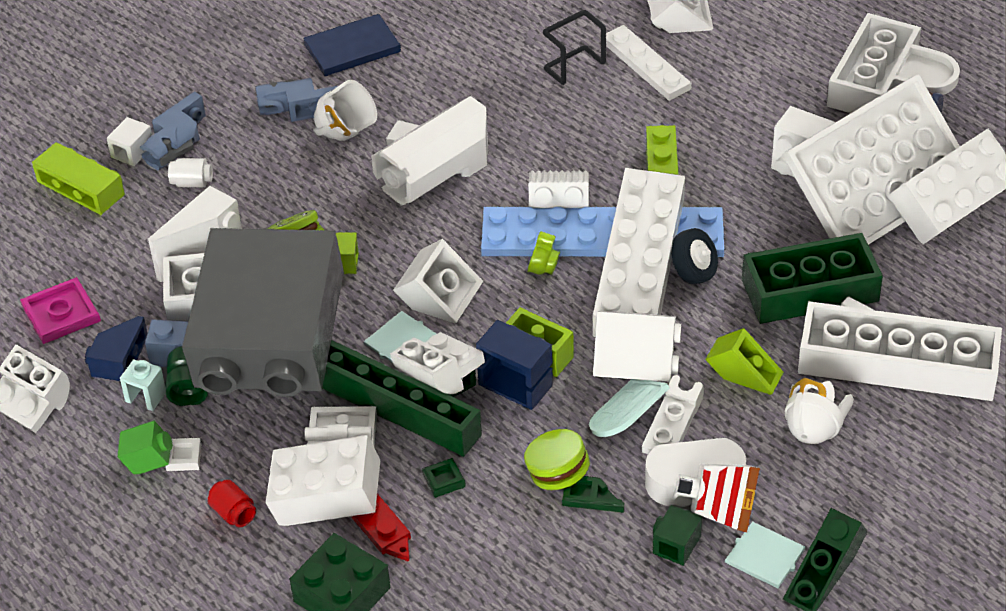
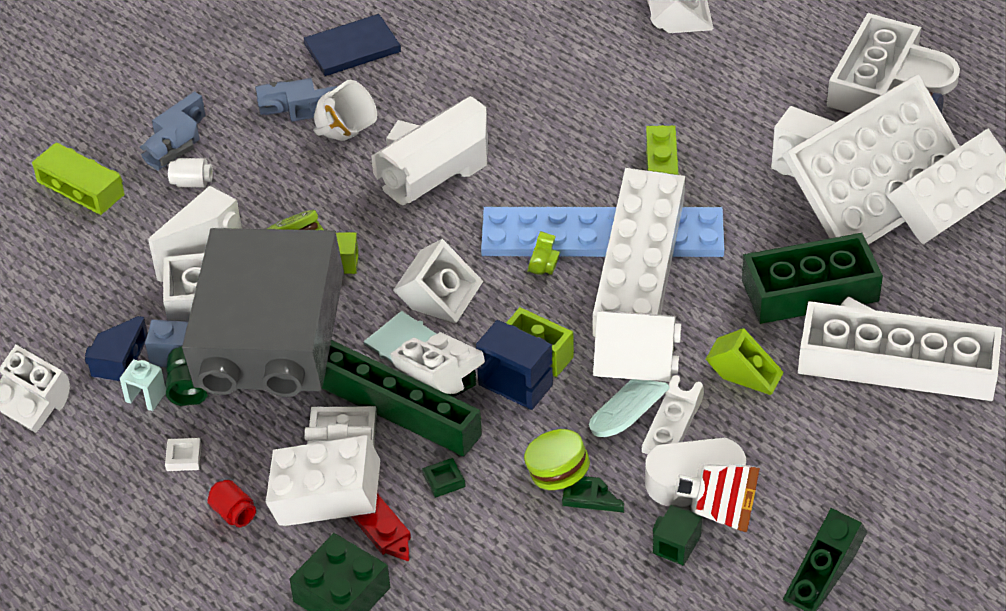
(60, 310): dark pink tile -> none
(126, 141): white brick -> none
(144, 448): bright green brick -> none
(558, 189): white brick -> none
(563, 56): black piece -> none
(647, 63): white plate -> none
(694, 256): black wheel -> none
(765, 554): light aqua piece -> none
(815, 416): white helmet -> none

